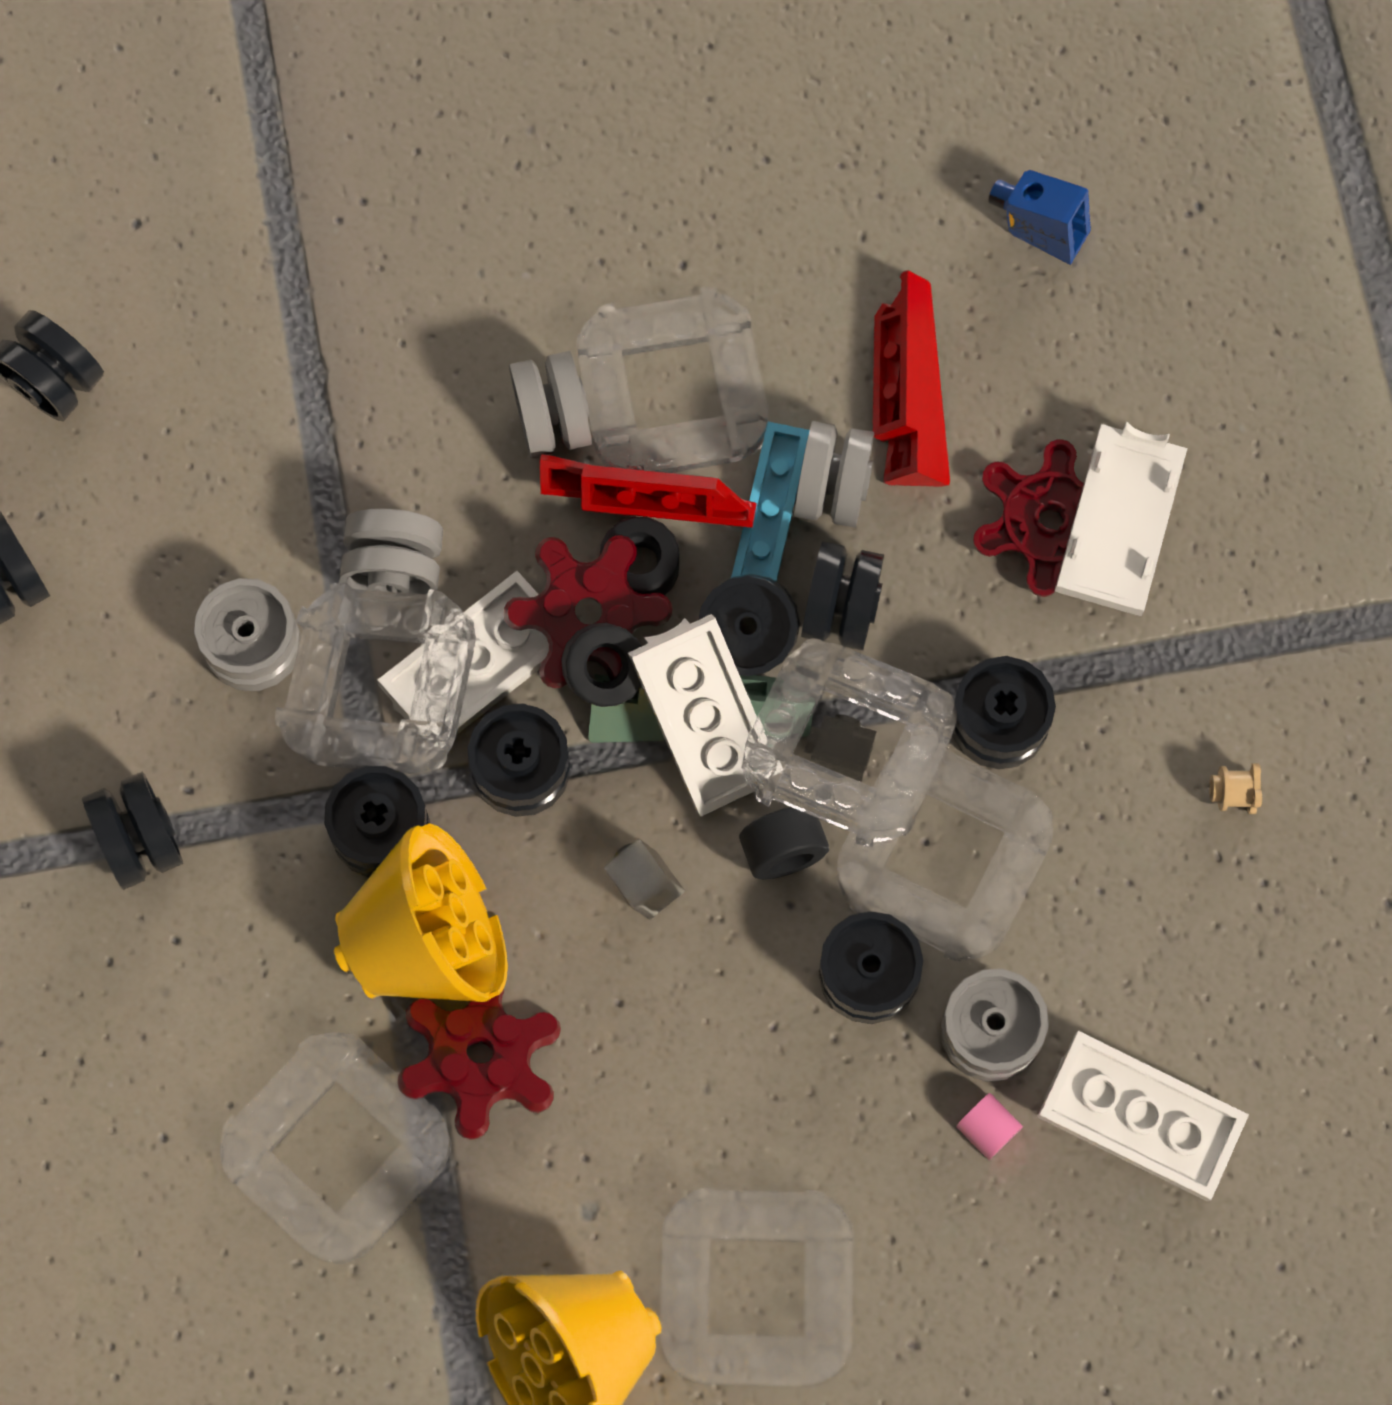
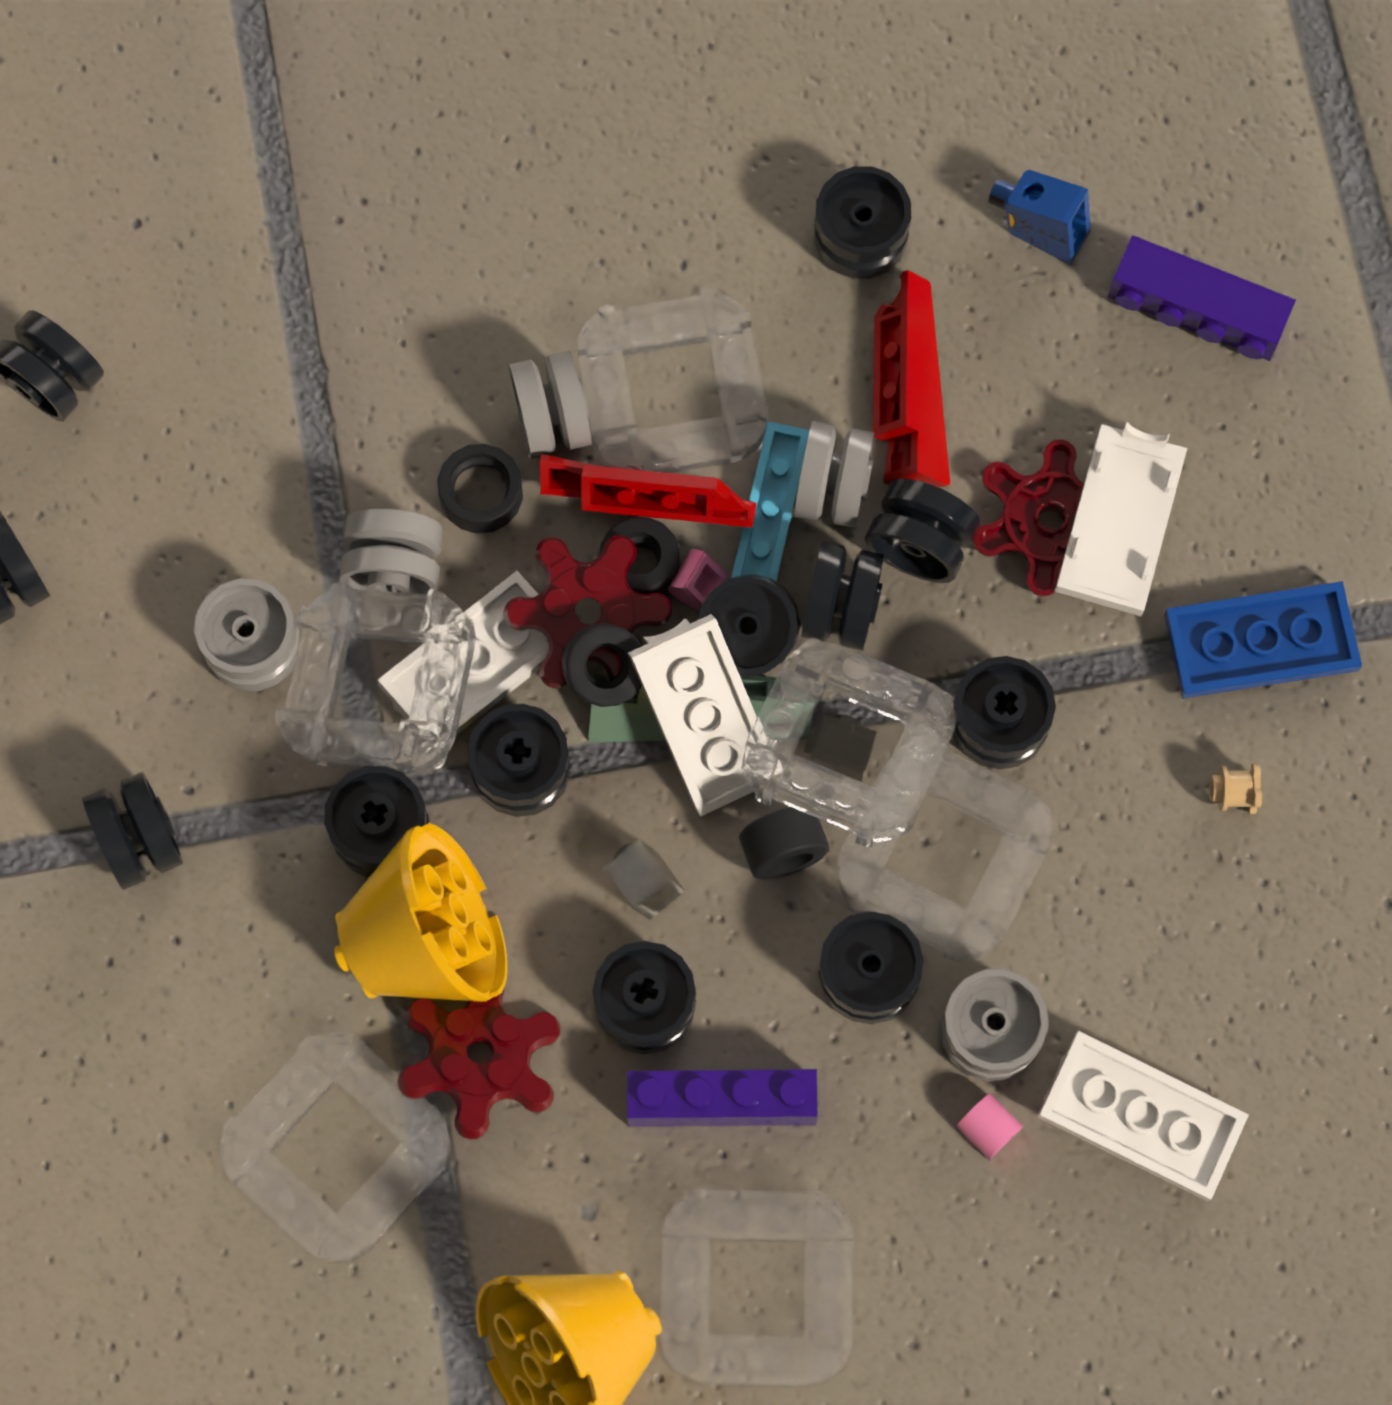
(476, 456): none -> black tyre
(640, 970): none -> black wheel
(696, 579): none -> bright pink brick
(722, 1098): none -> dark purple brick
(862, 222): none -> black wheel
(922, 530): none -> black wheel
(1200, 299): none -> dark purple brick
(1262, 640): none -> blue plate

